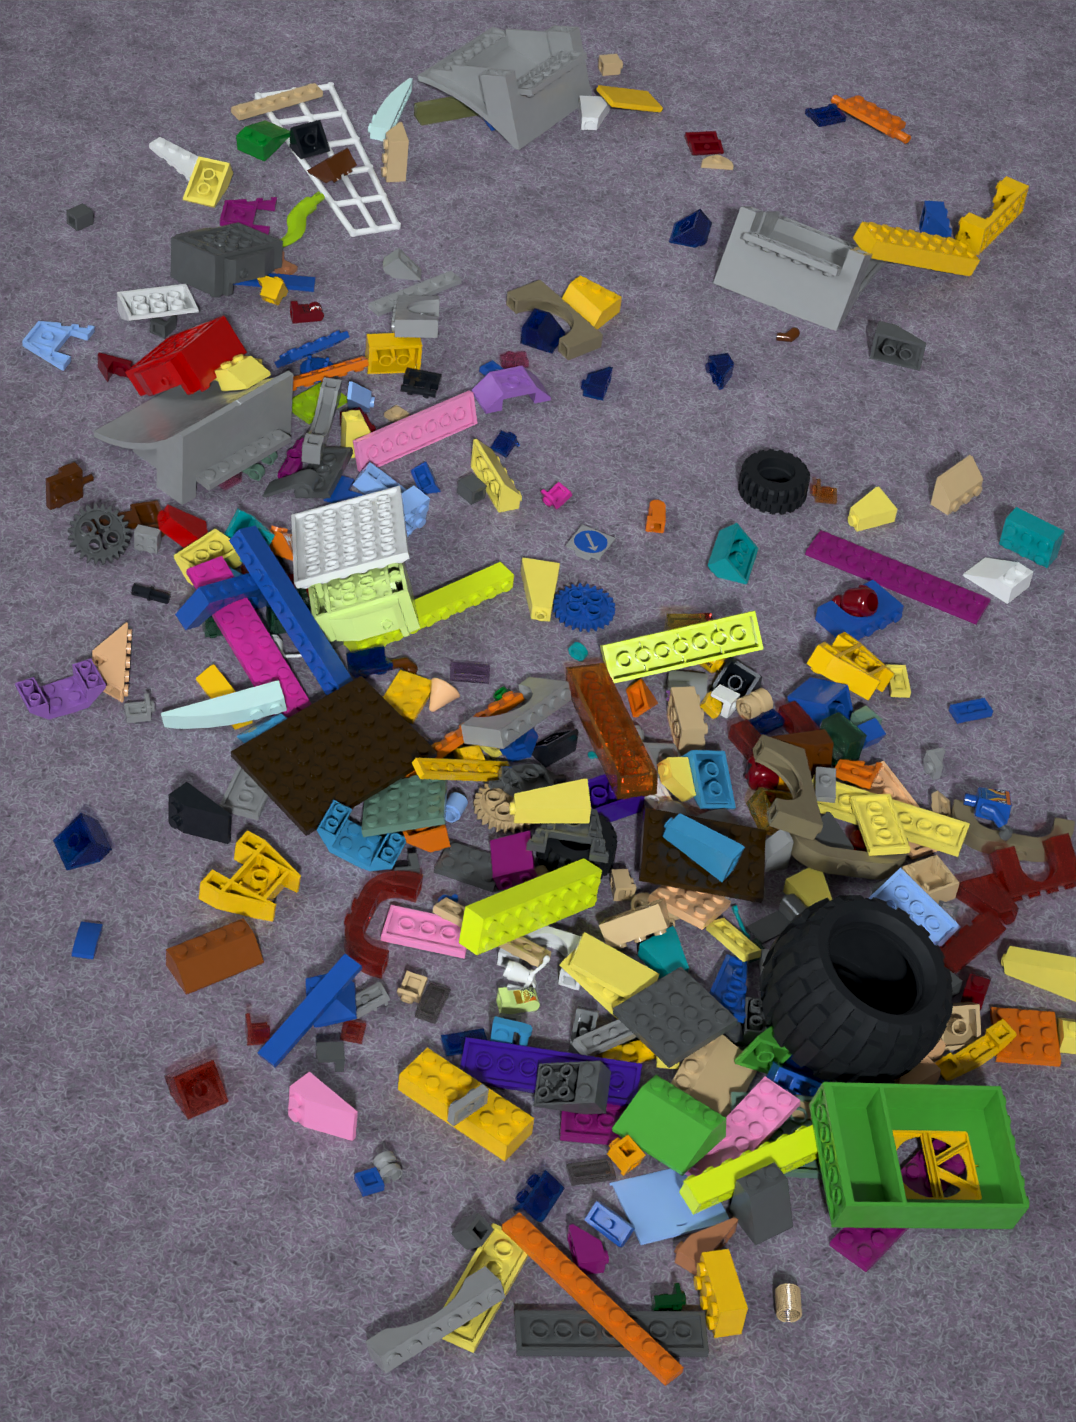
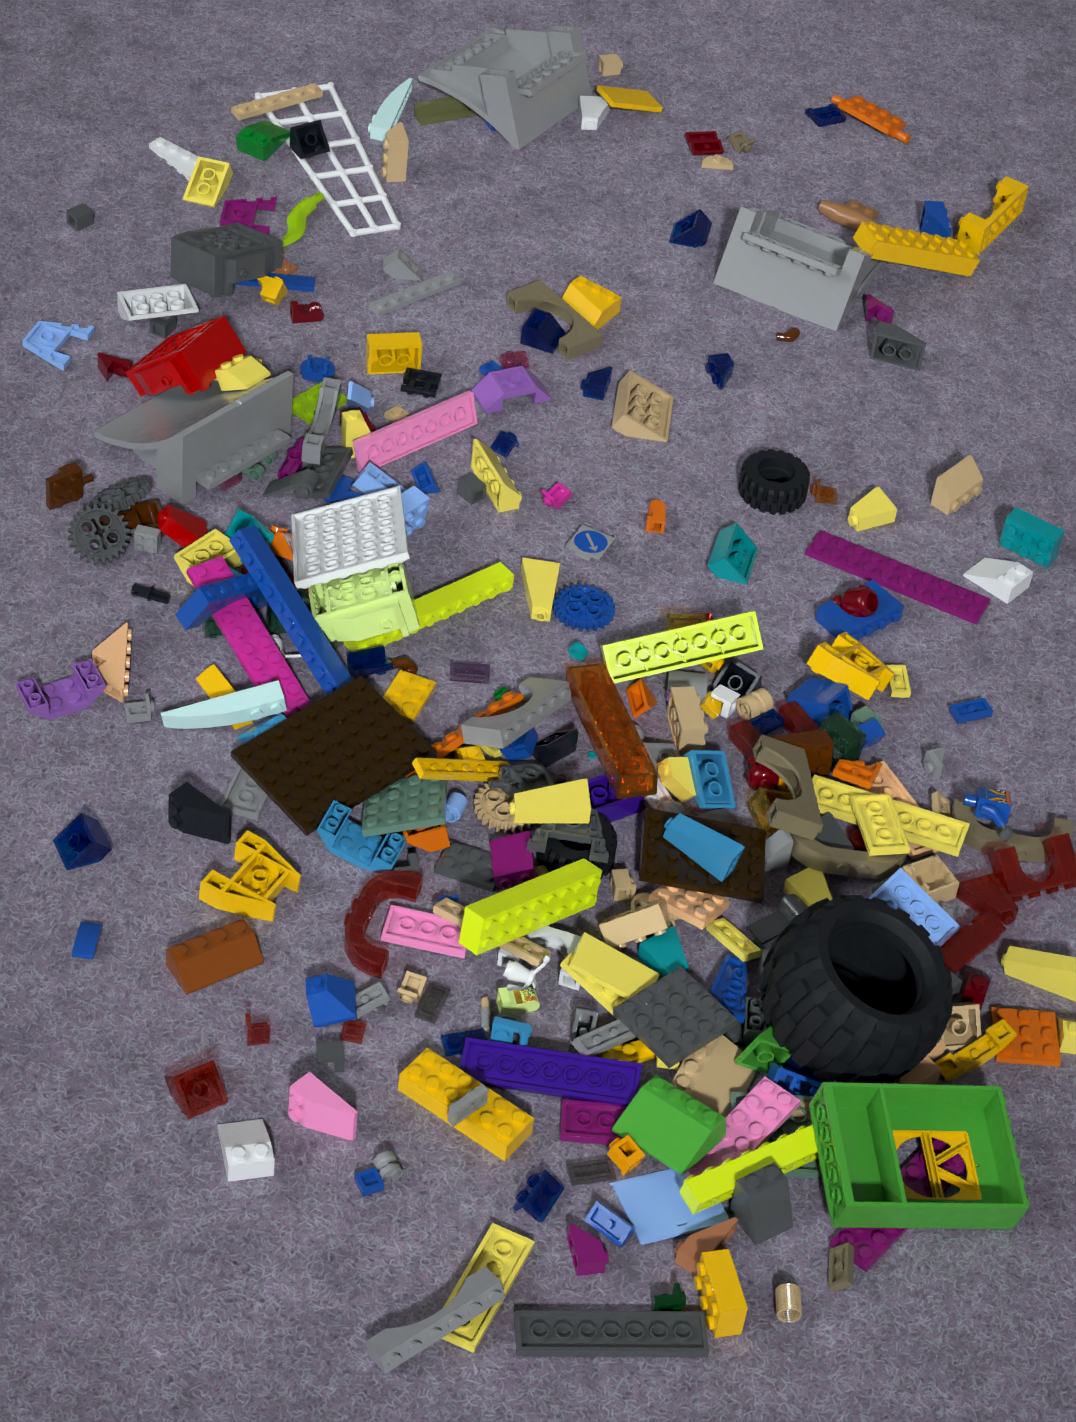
(123, 494): none -> dark grey gear
(246, 1150): none -> white slope
(310, 1010): blue tile -> none
(311, 348): blue plate -> none
(334, 167): reddish brown slope -> none
(339, 370): orange plate -> none
(416, 316): light grey arch -> none
(441, 694): light nougat hat -> none
(472, 1231): dark grey brick -> none
(485, 1014): none -> light grey piece
(573, 1087): dark grey slope -> none
(592, 1299): orange plate -> none
(642, 409): none -> tan slope
(735, 911): teal hinge -> none
(740, 142): none -> dark tan bracket
(825, 784): light grey plate -> none
(841, 1267): none -> dark tan plate
(848, 215): none -> medium nougat plate
(877, 309): none -> magenta slope

